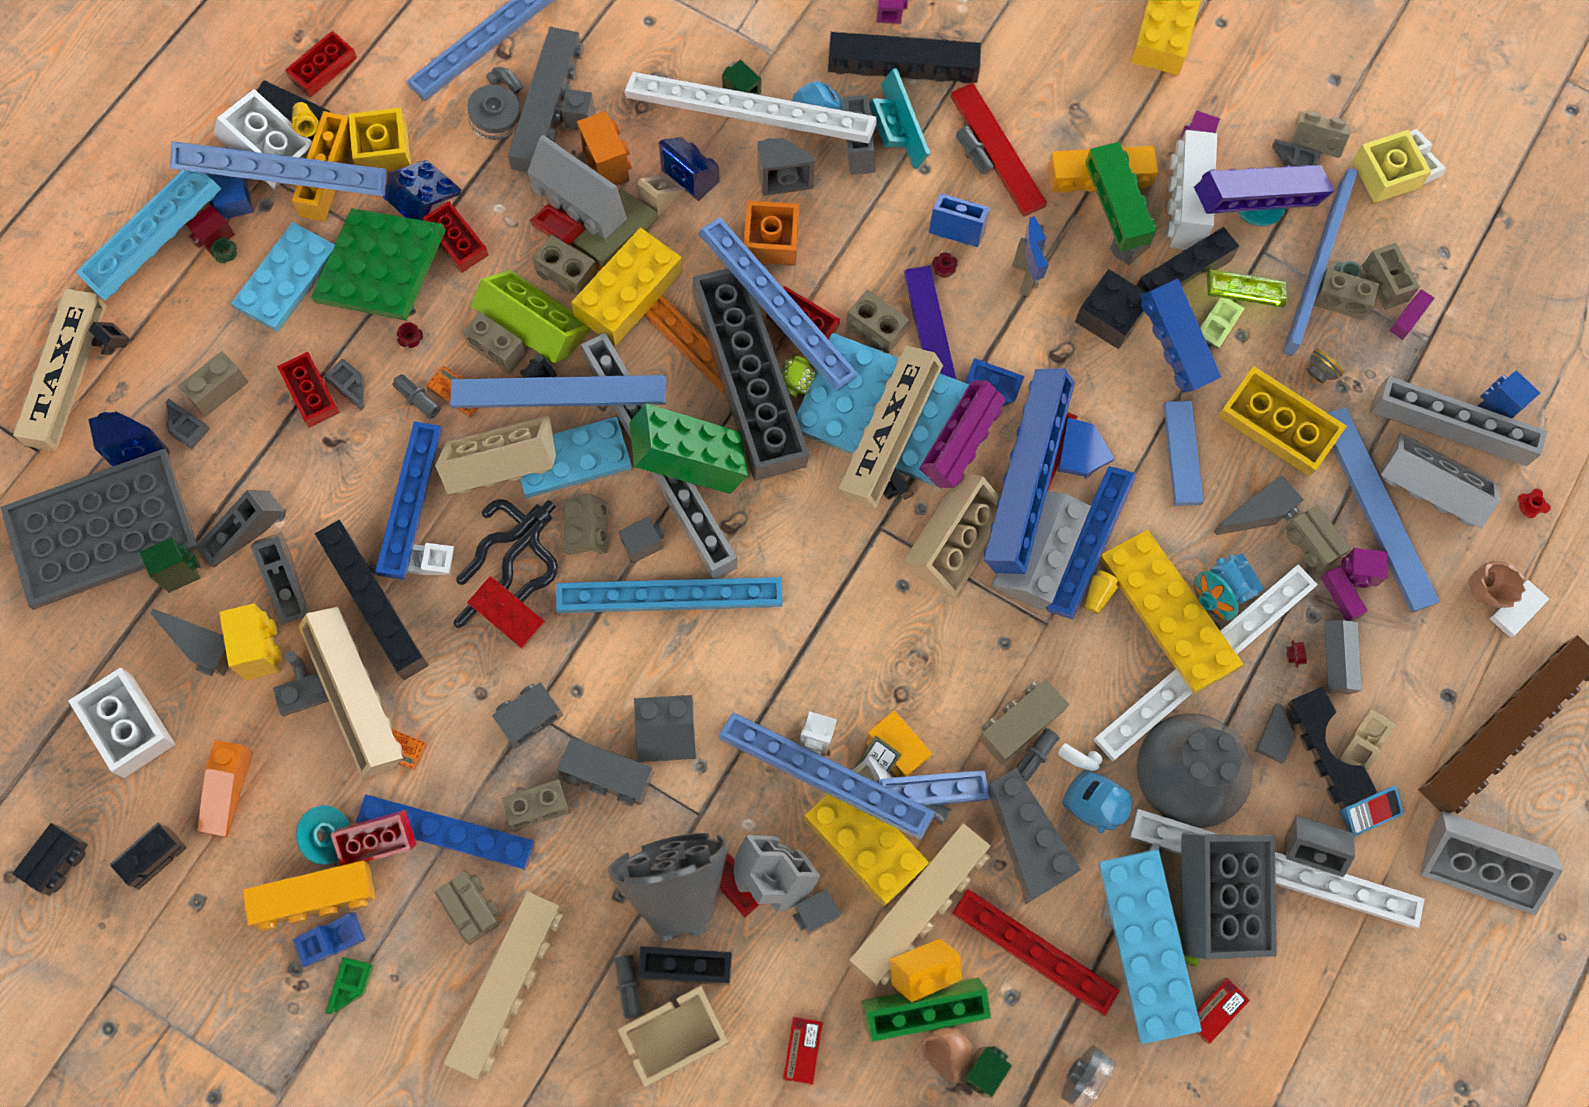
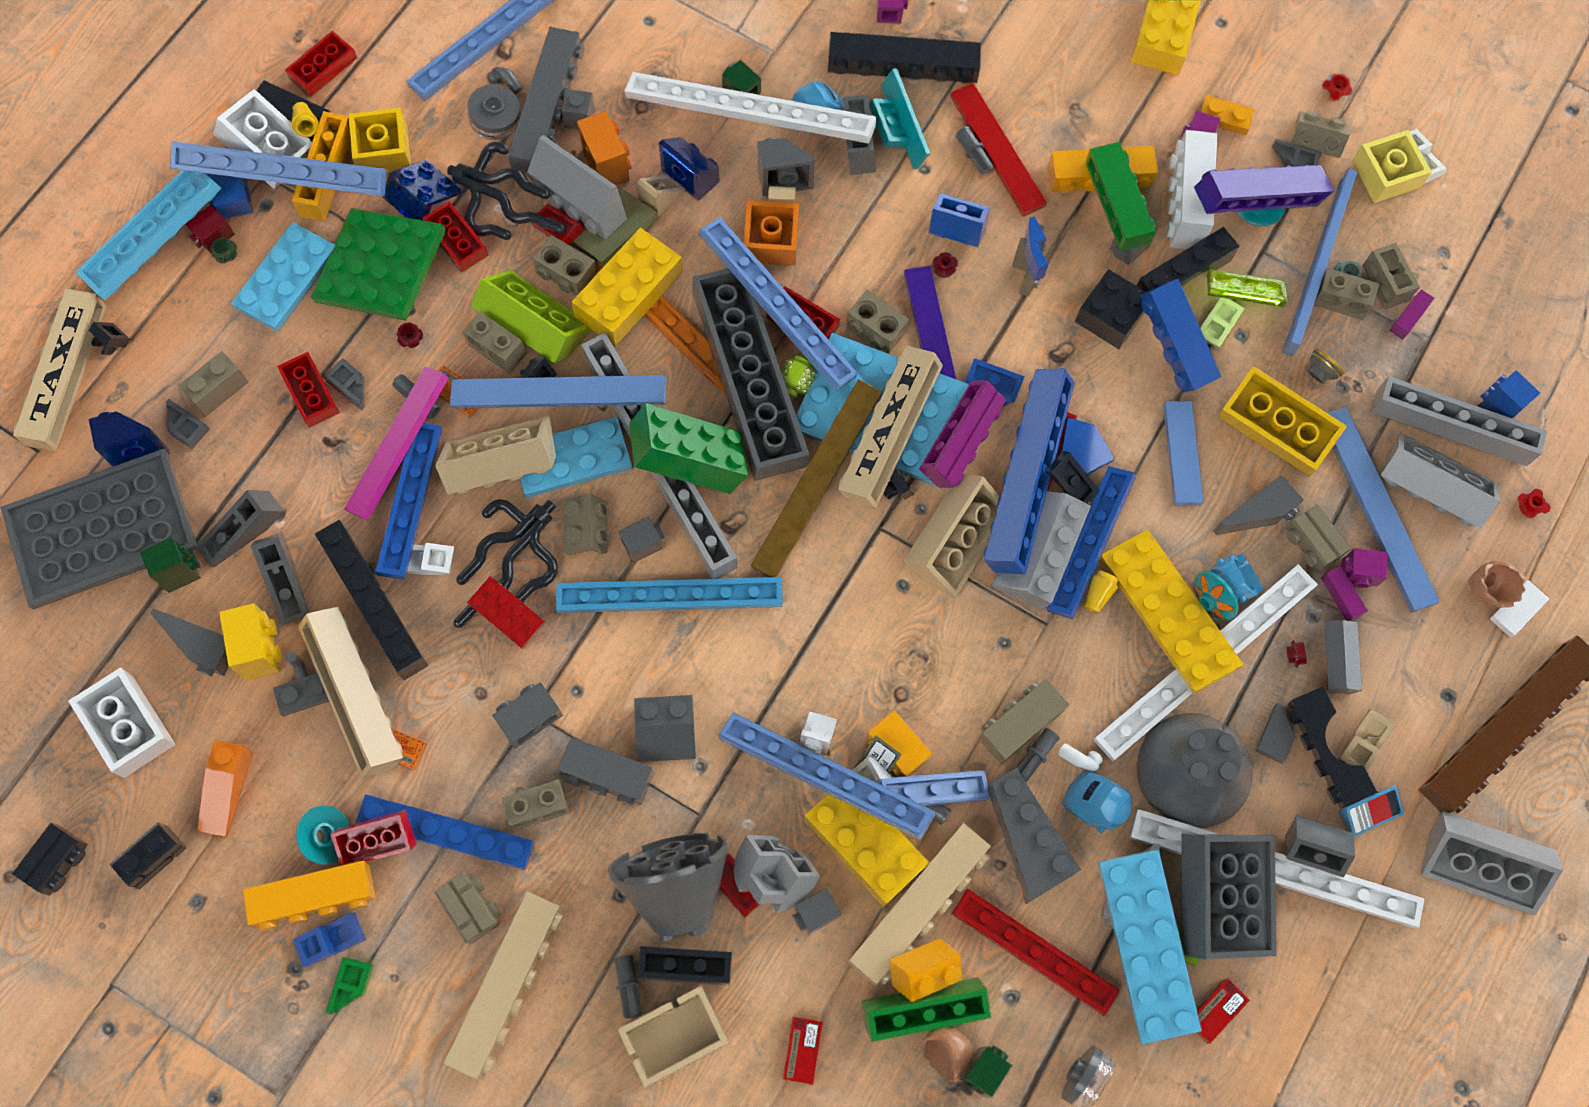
(396, 443): none -> dark pink tile
(476, 181): none -> black plant
(781, 194): none -> tan slope
(816, 479): none -> pearl gold tile
(1072, 478): none -> black plate
(1231, 115): none -> light orange plate
(1342, 84): none -> red plate

